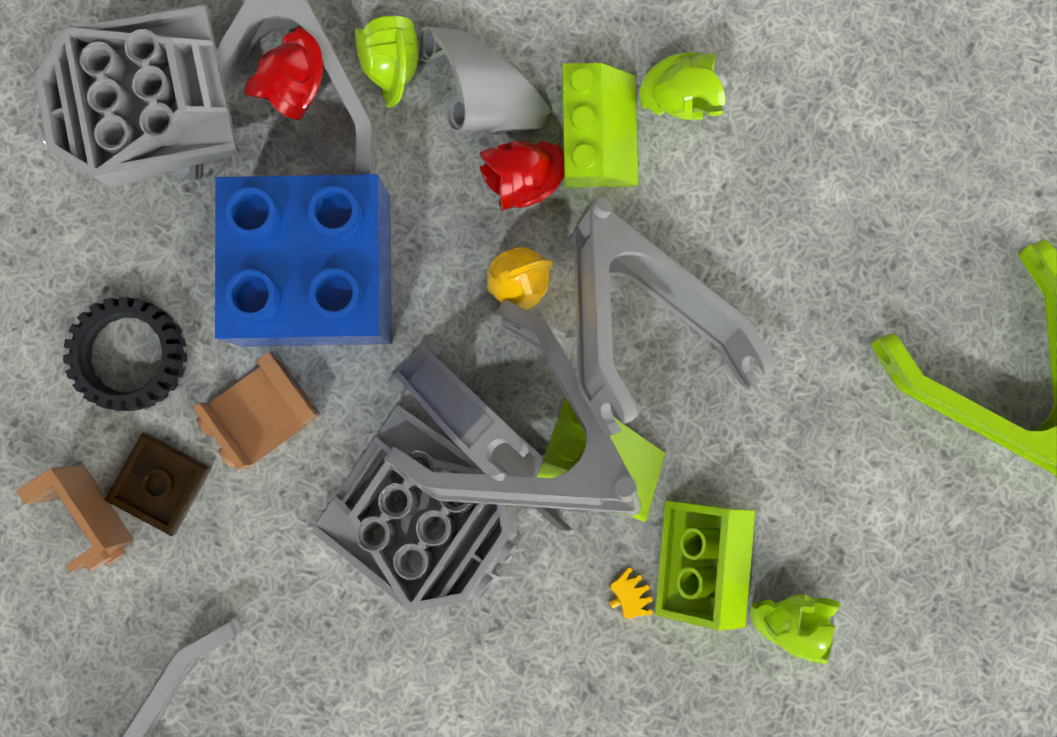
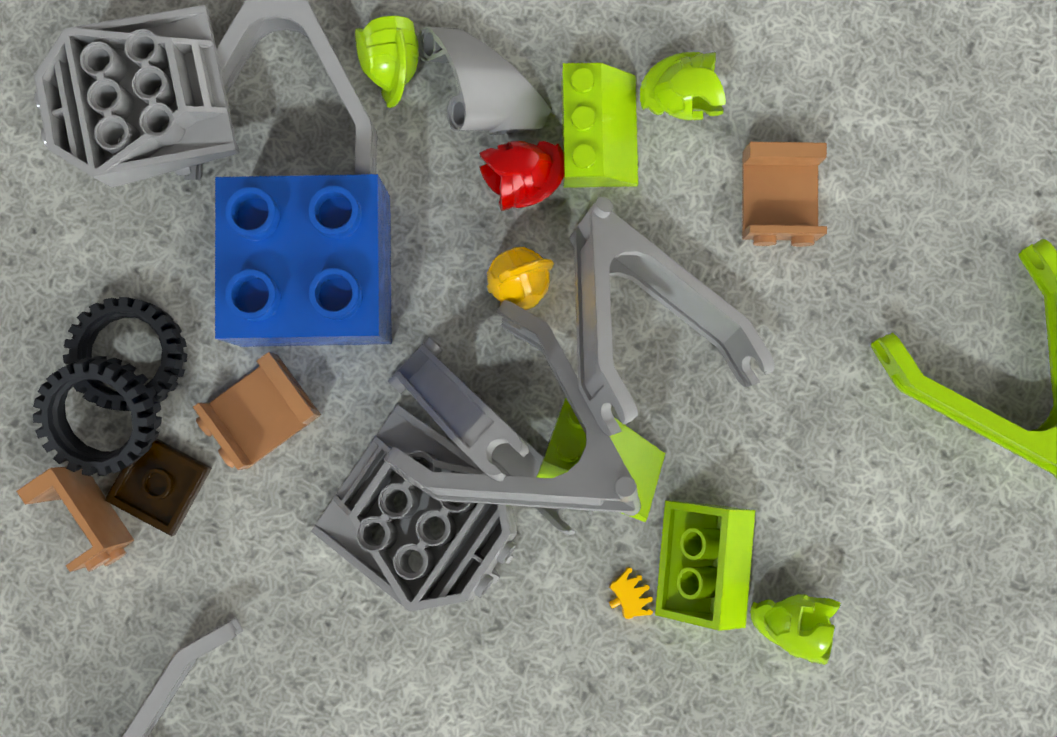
(67, 444): none -> black tyre
(289, 74): red helmet -> none
(781, 192): none -> medium nougat panel

